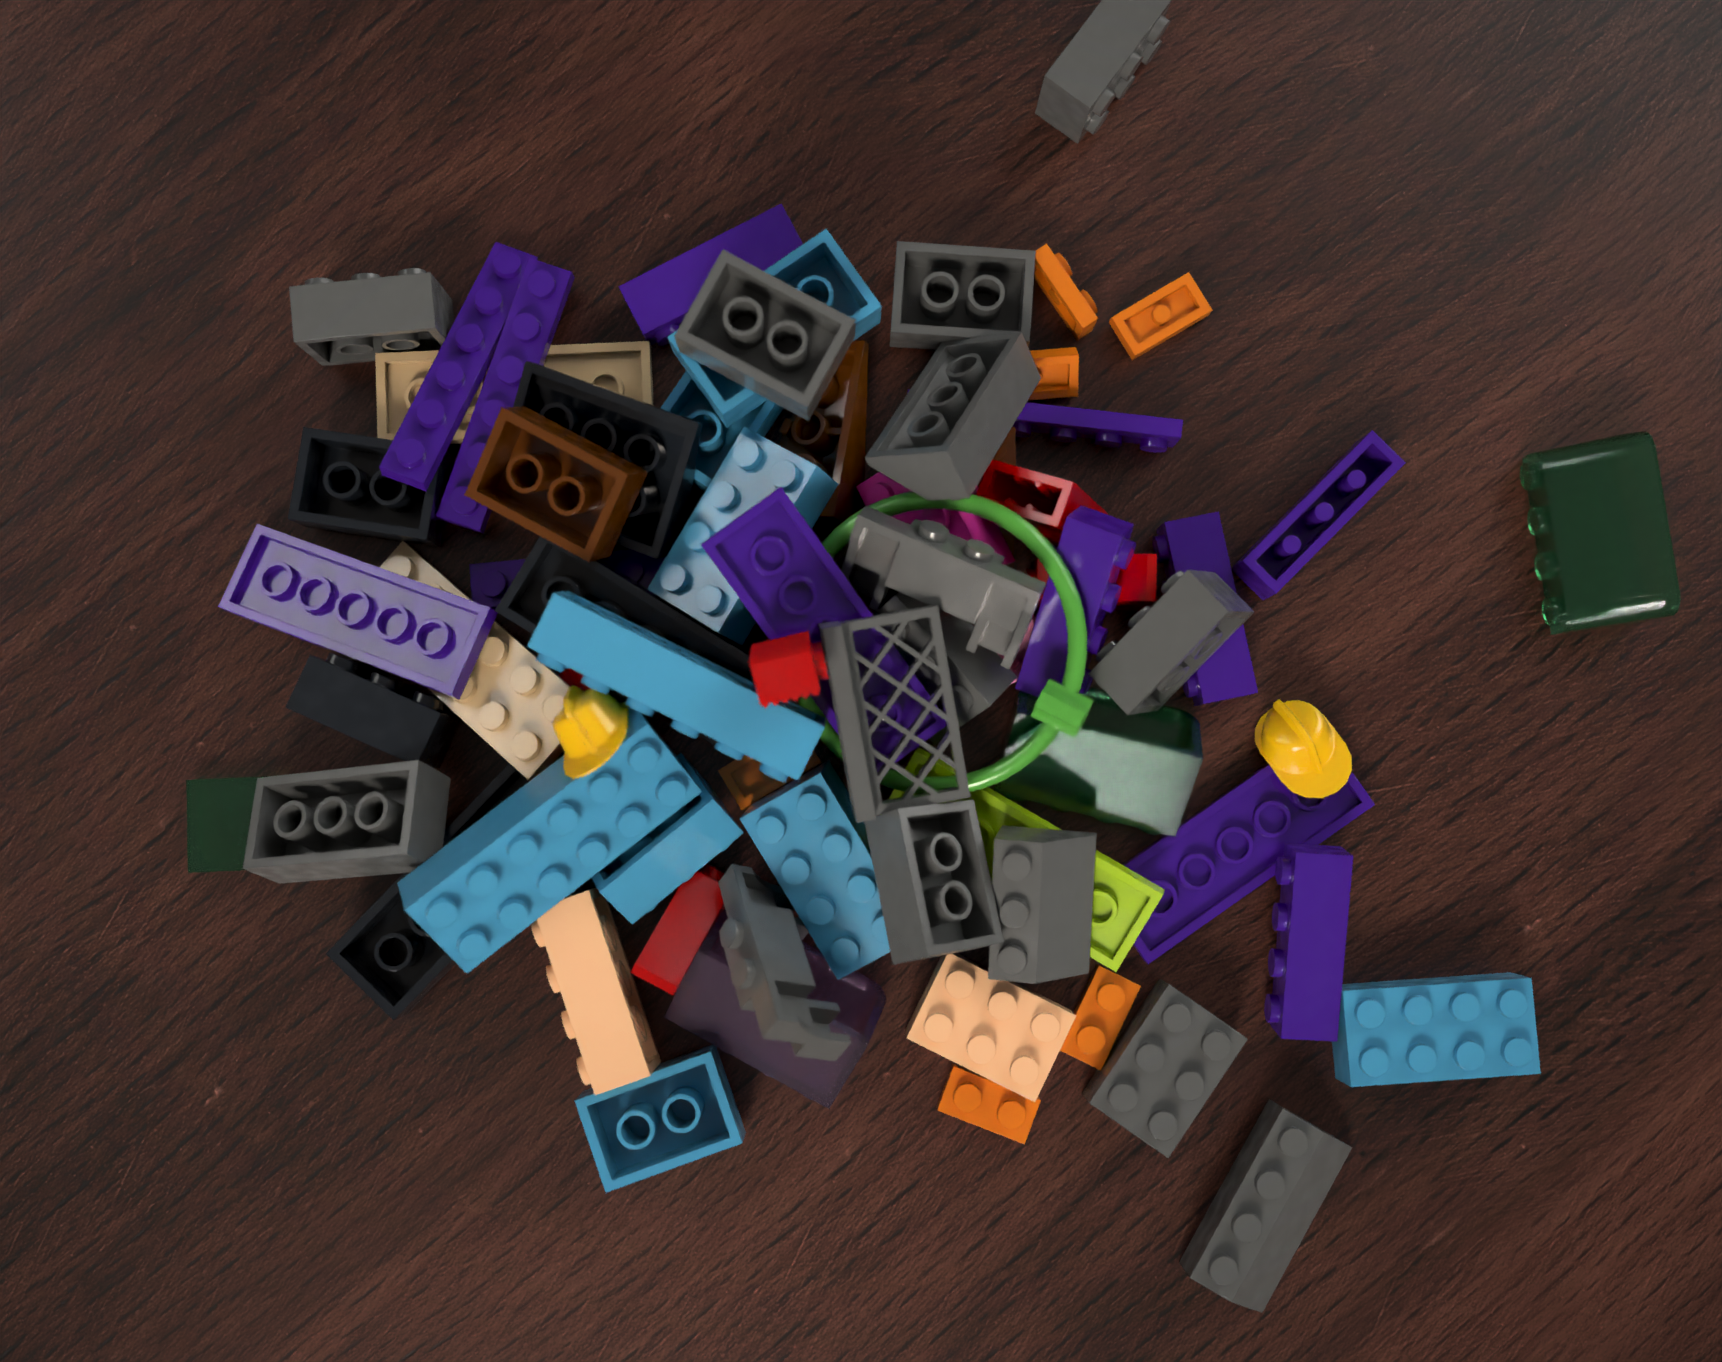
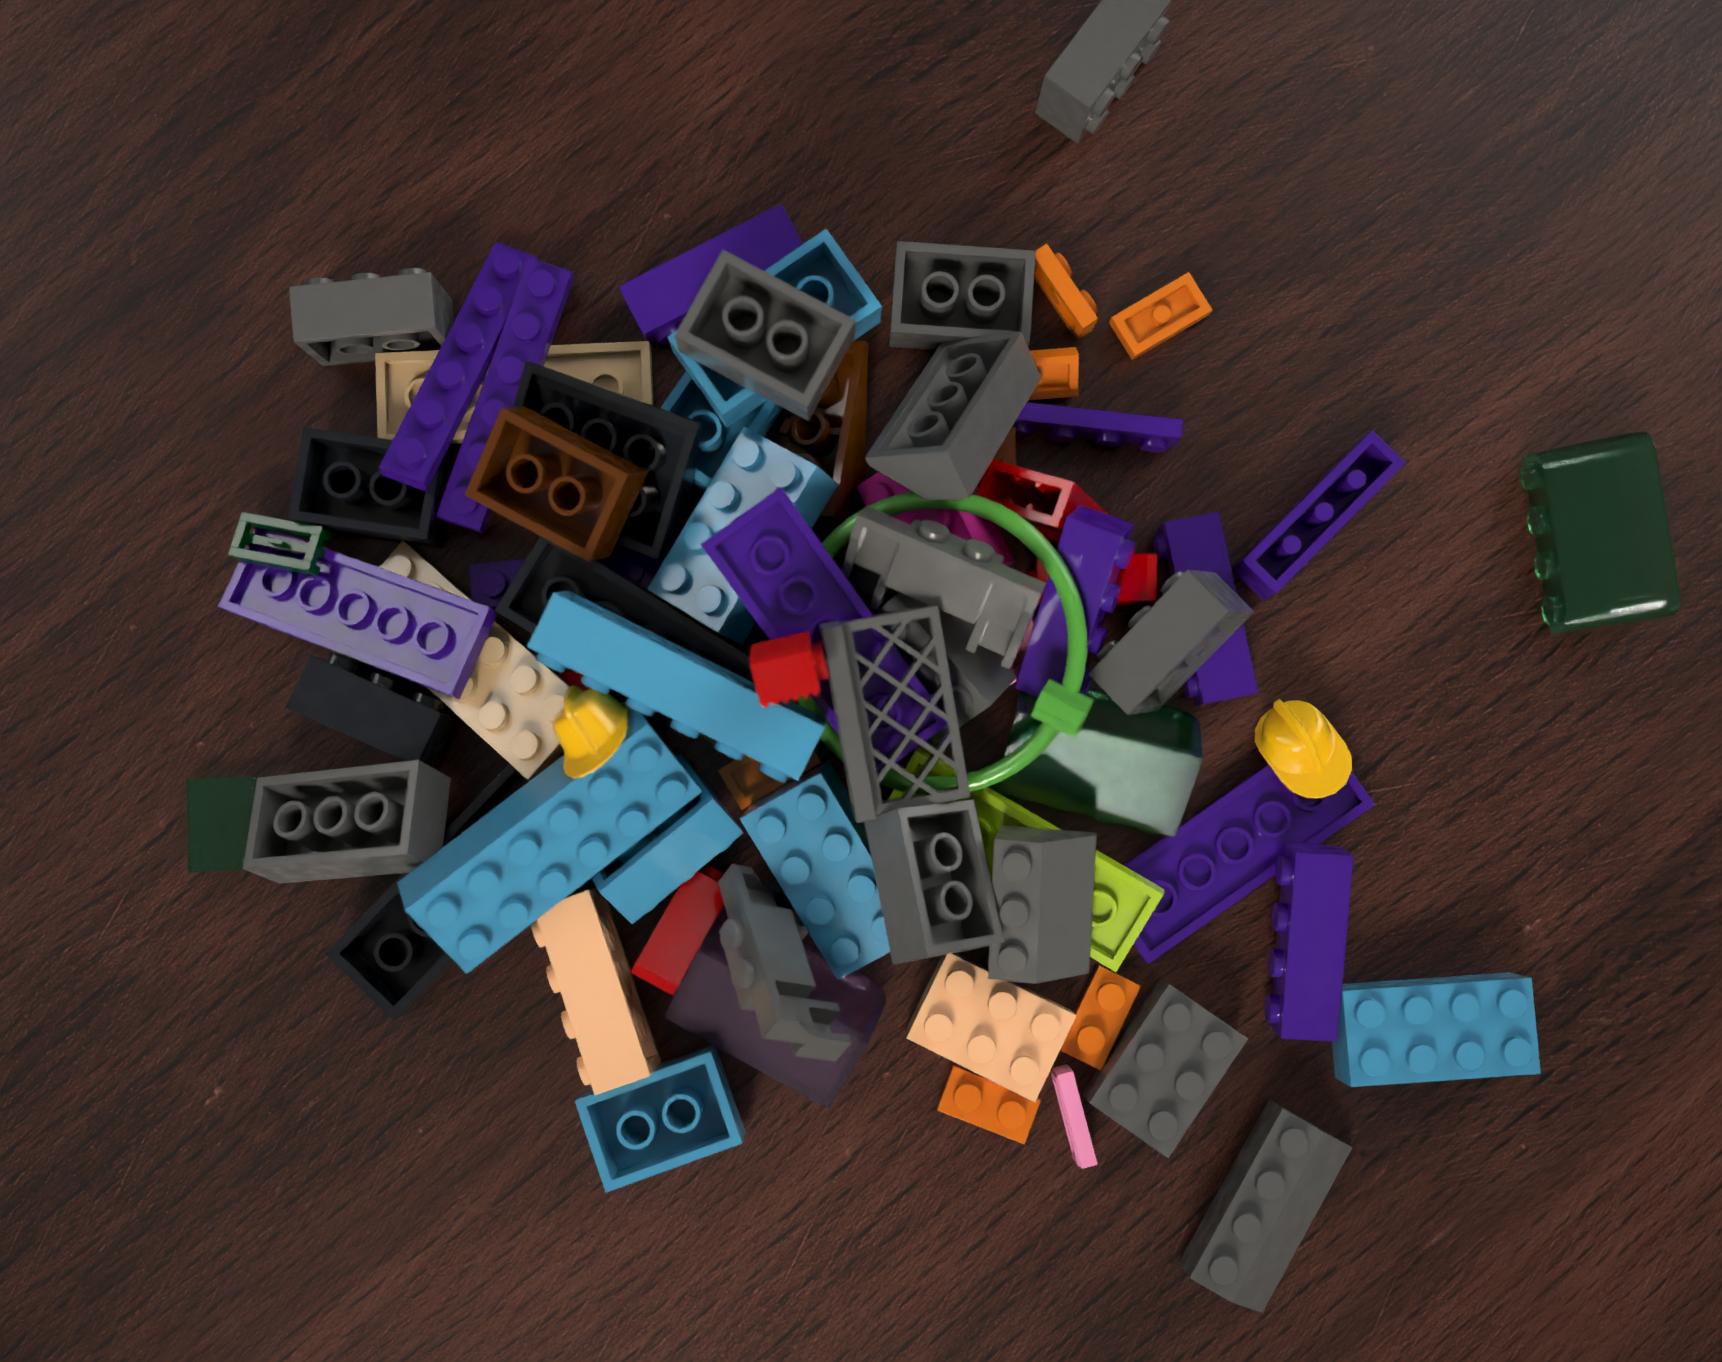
(311, 551): none -> tile
(1073, 1116): none -> bright pink tile

